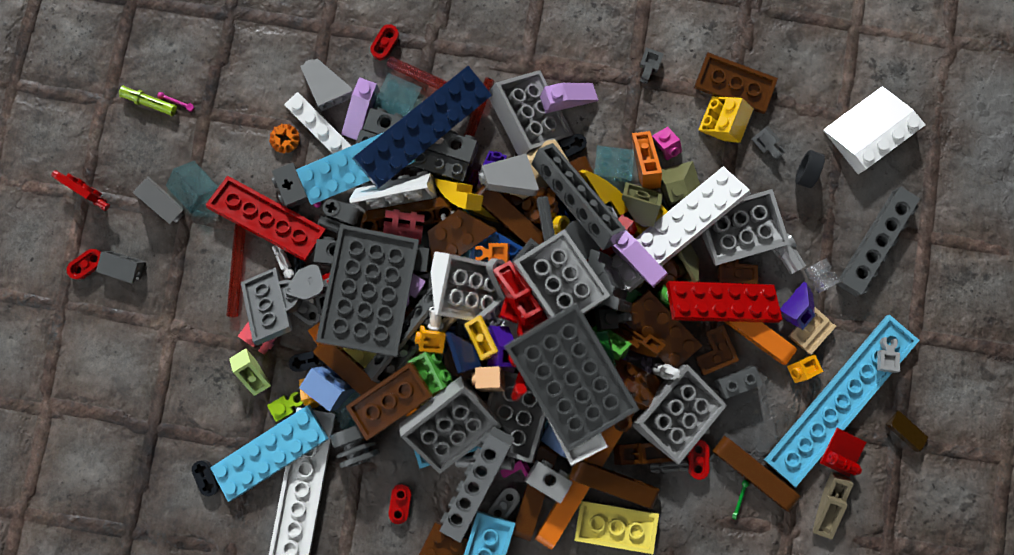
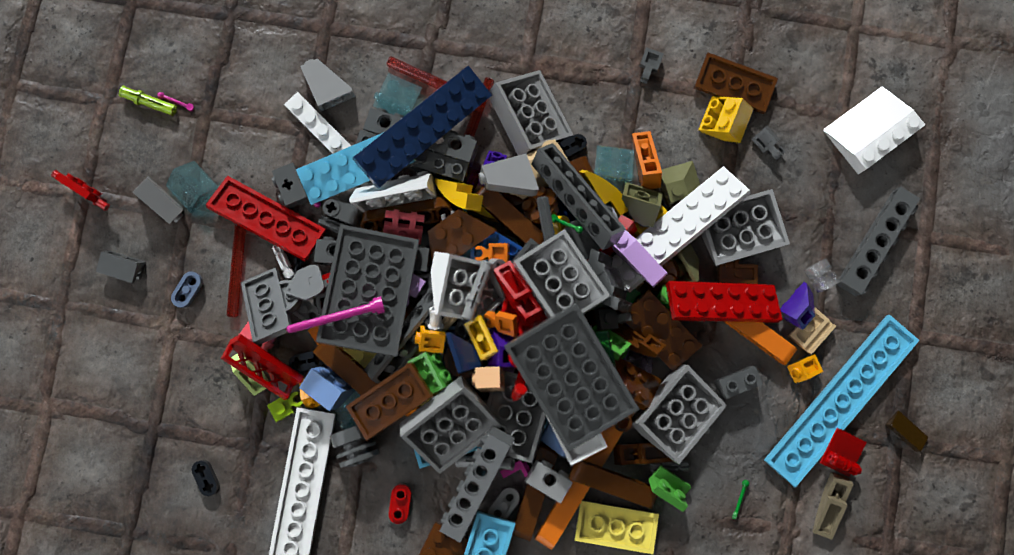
(86, 263): red plate -> none
(185, 288): none -> sand blue plate
(262, 359): none -> red fence
(269, 453): medium azure plate -> none
(288, 145): orange gear -> none
(359, 107): lavender slope -> none
(374, 306): none -> dark pink piece
(382, 42): red plate -> none
(468, 313): none -> light grey pin
(505, 322): none -> orange plate
(567, 95): lavender slope -> none
(579, 229): none -> green hinge
(666, 371): white axle -> none
(668, 143): dark pink bracket -> none
(670, 487): none -> bright green bracket
(699, 459): red plate -> none
(721, 354): reddish brown plate -> none
(756, 474): reddish brown beam -> none
(790, 256): light grey piece -> none
(810, 169): black tyre -> none
(888, 359): light grey plate -> none

